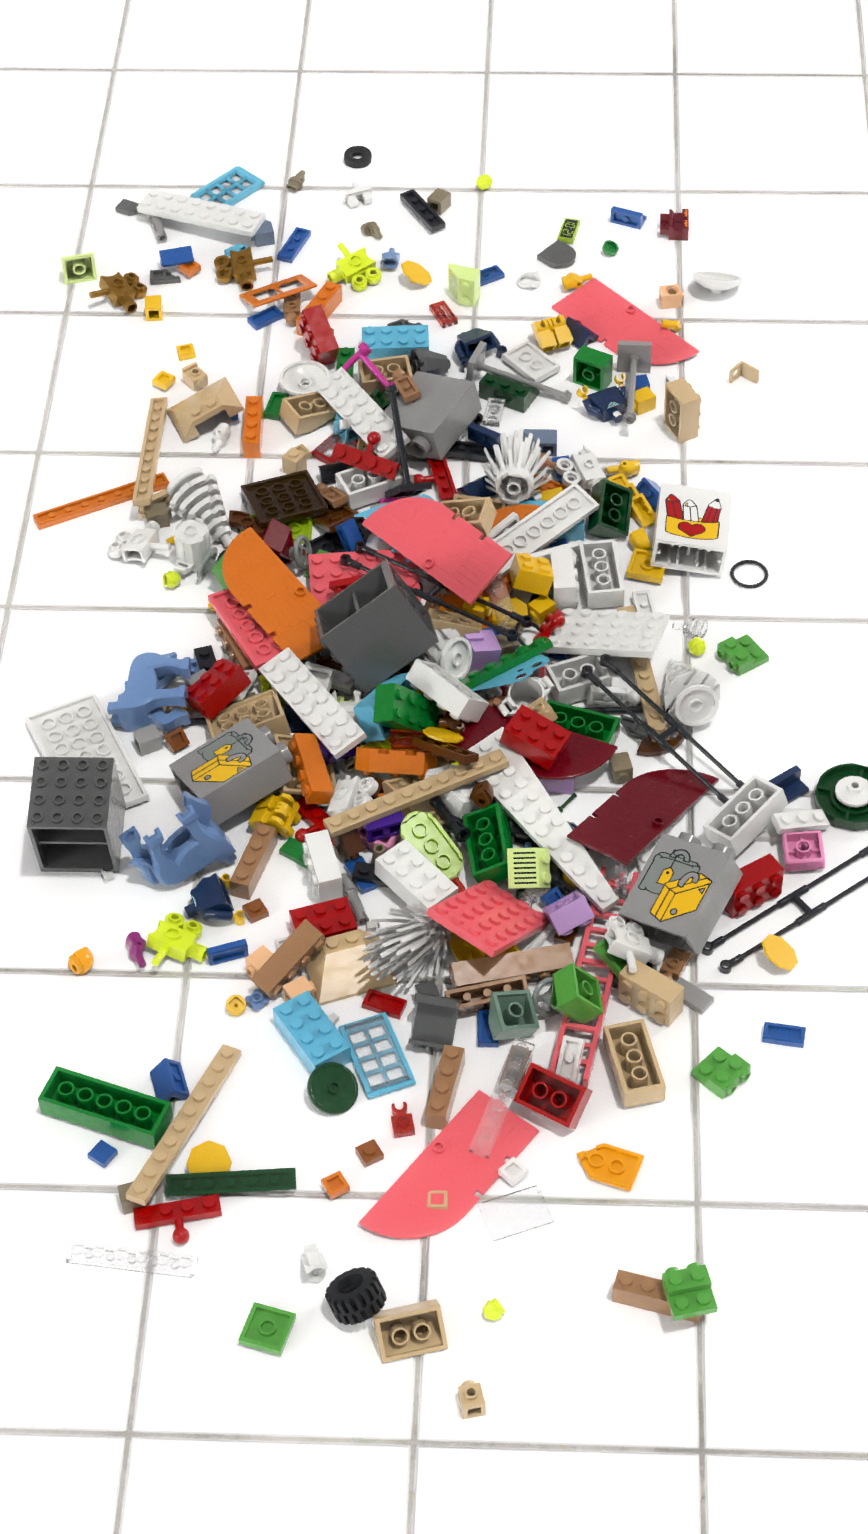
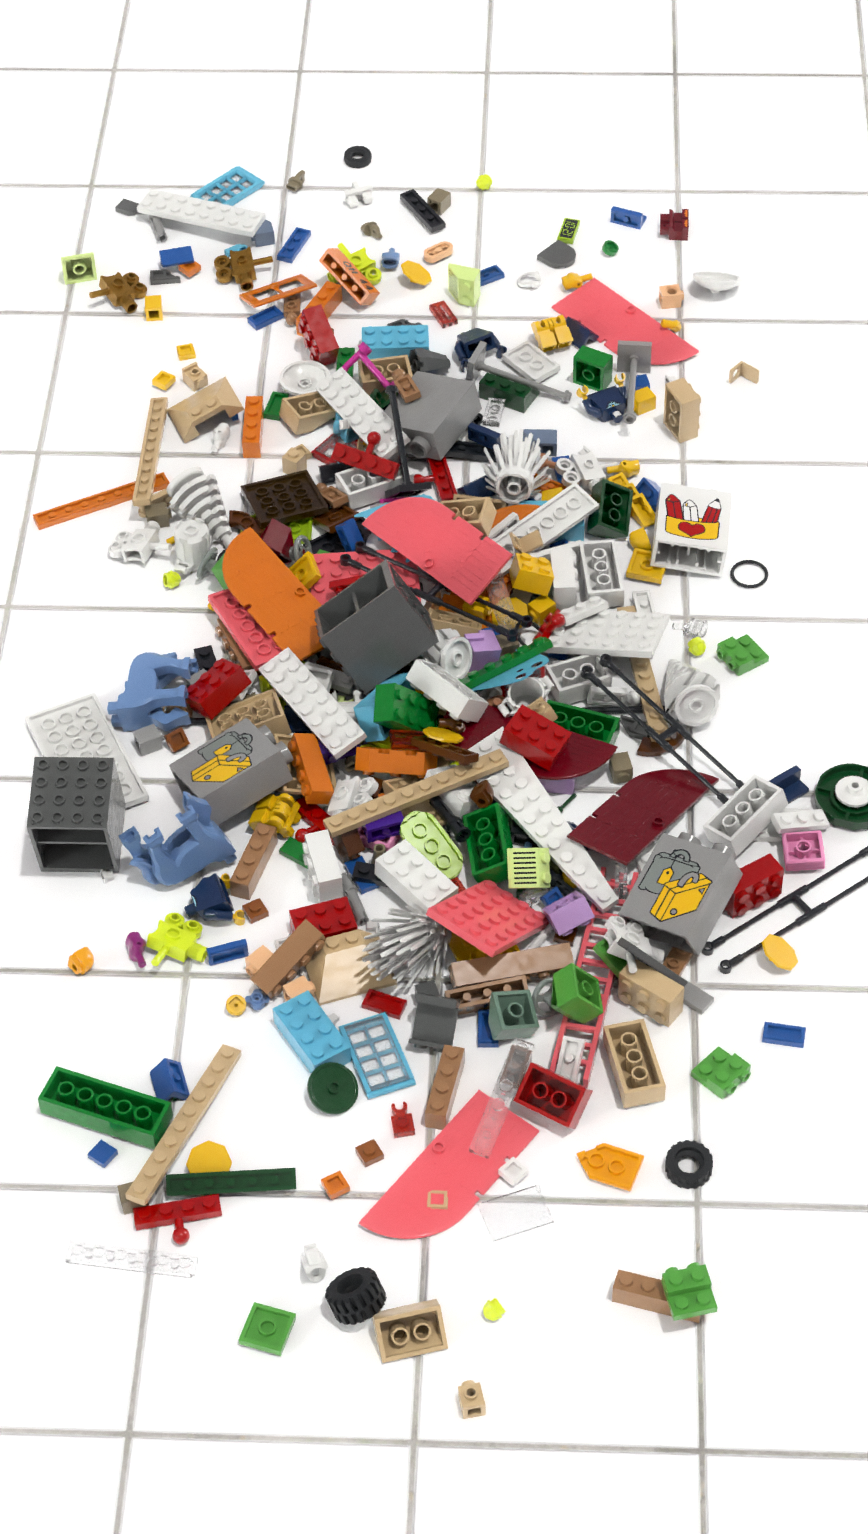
(306, 570): none -> yellow plate
(349, 276): none -> orange brick
(438, 252): none -> light nougat plate
(528, 542): none -> tan bracket
(584, 609): none -> white plate
(651, 961): none -> dark grey tile
(690, 1149): none -> black tyre

